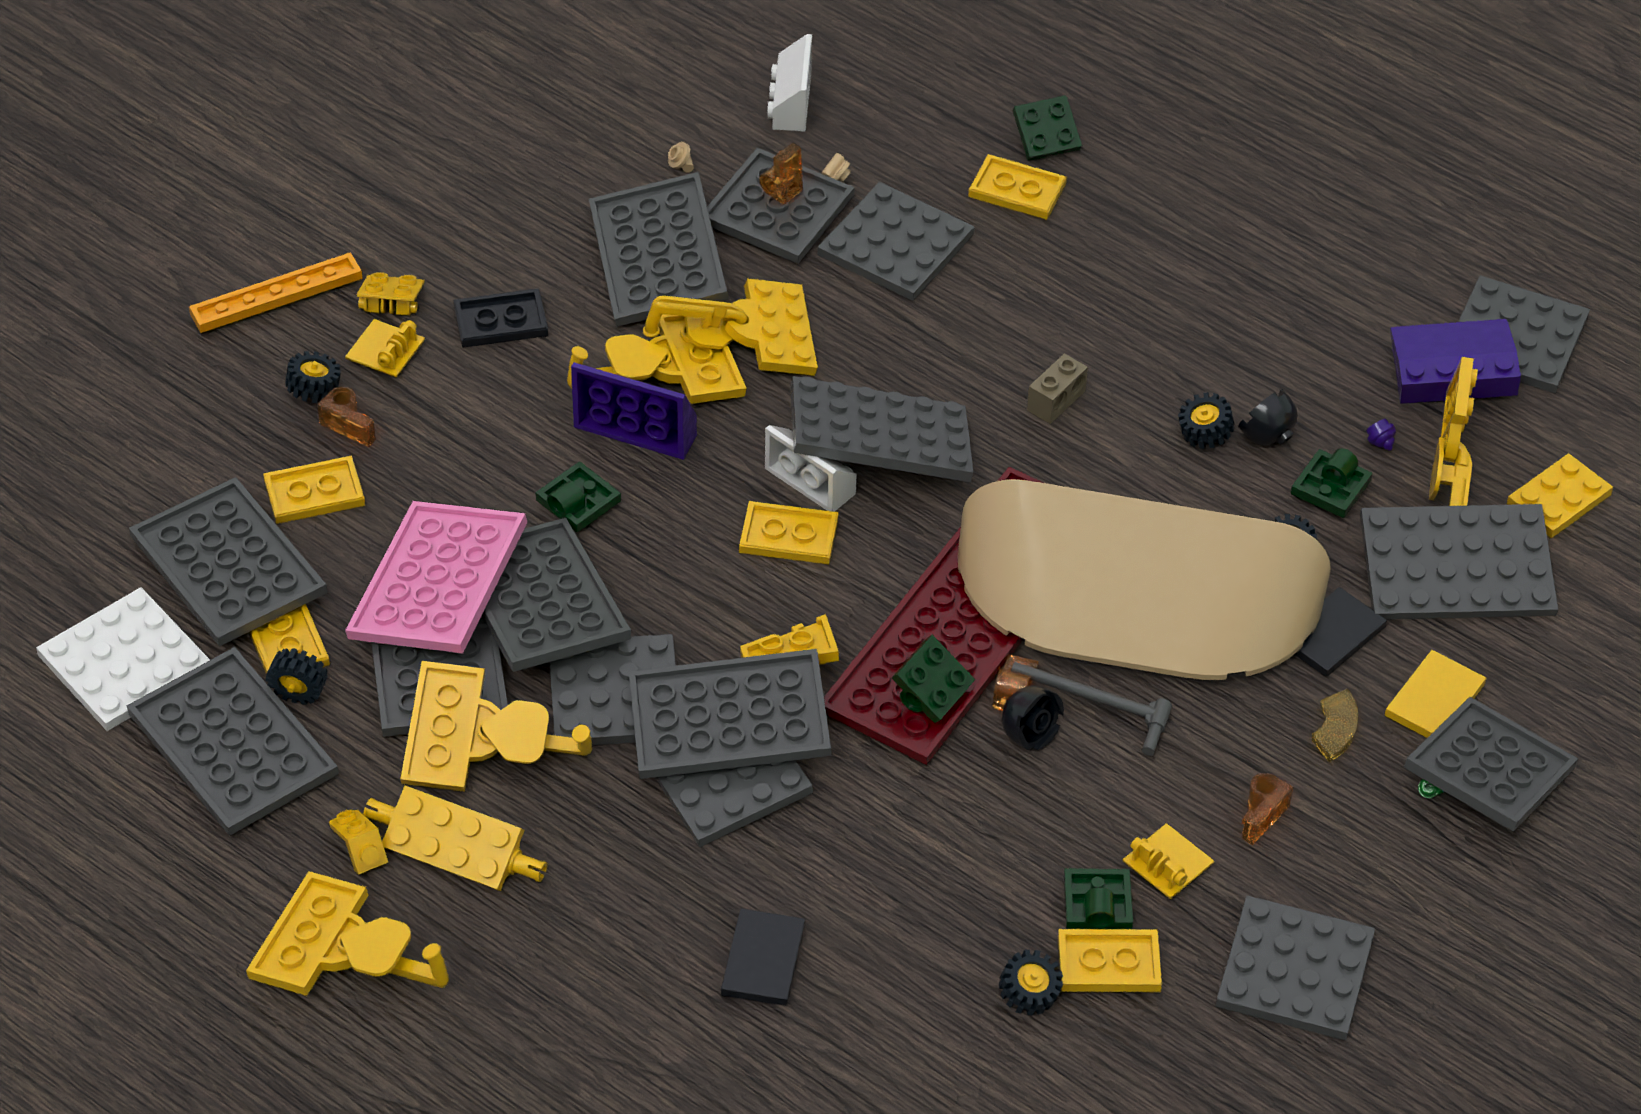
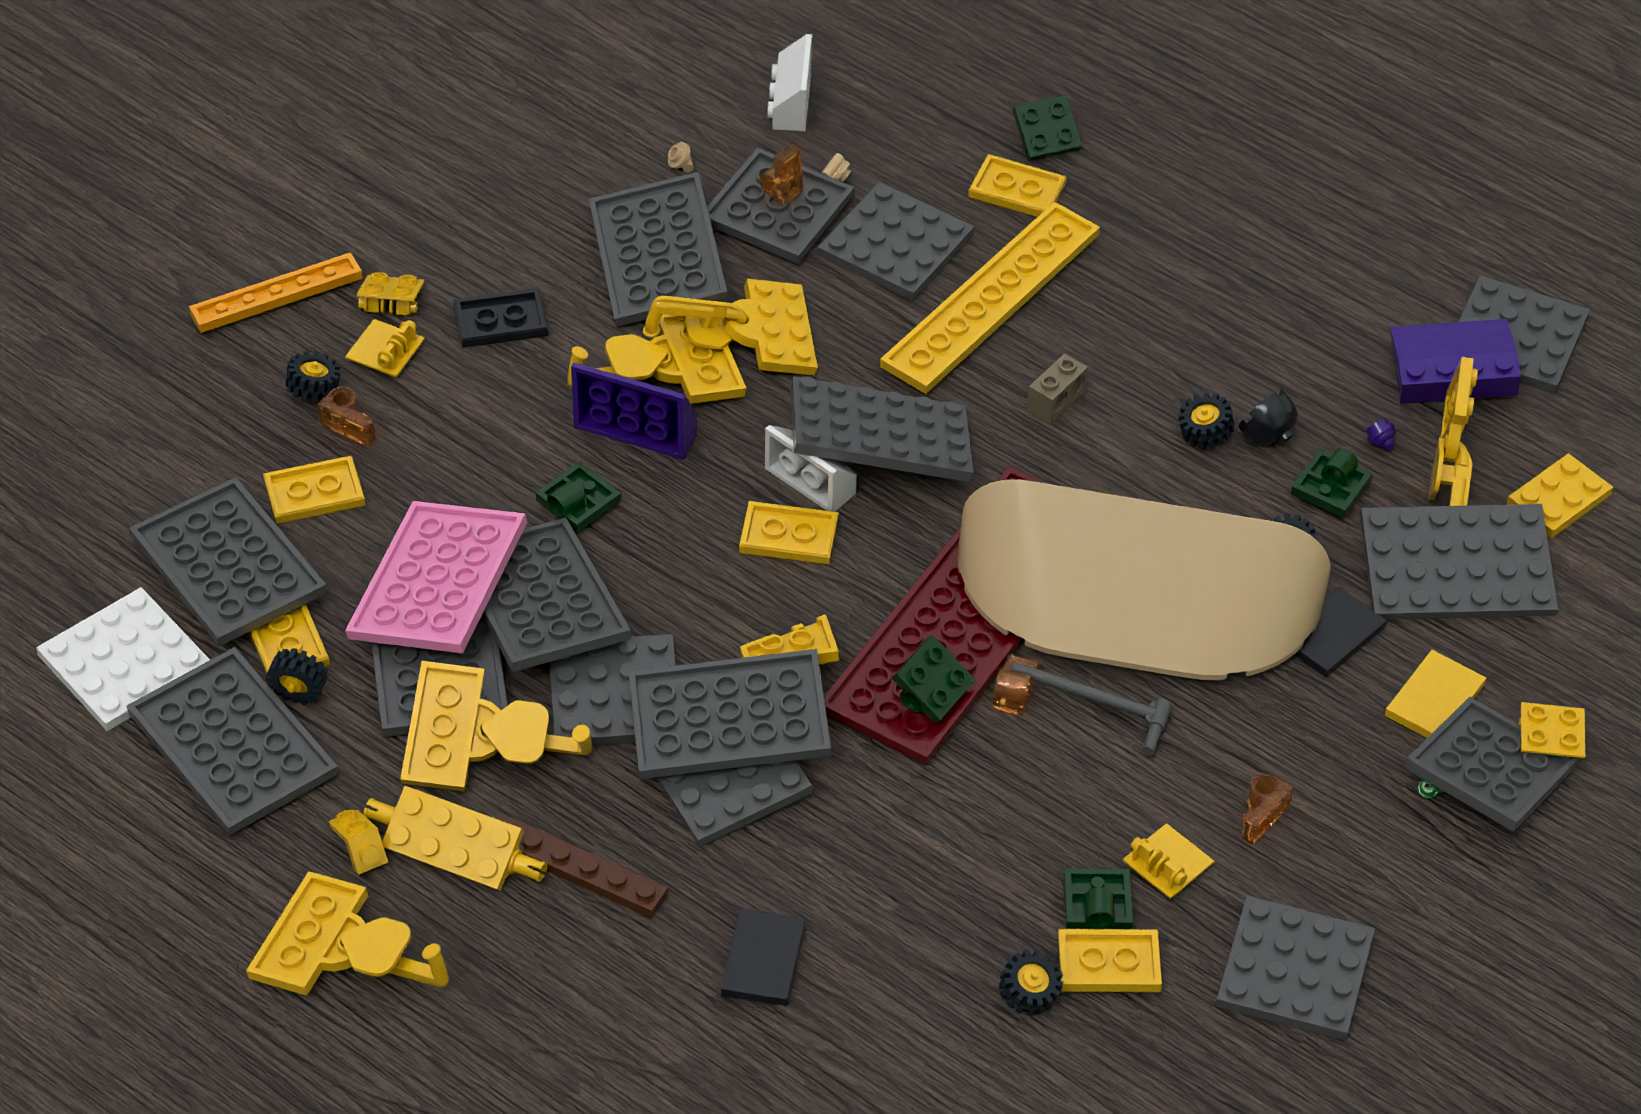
(590, 870): none -> reddish brown plate
(989, 297): none -> yellow plate
(1032, 716): black cylinder -> none
(1339, 724): clear yellow tile -> none
(1552, 730): none -> yellow hinge

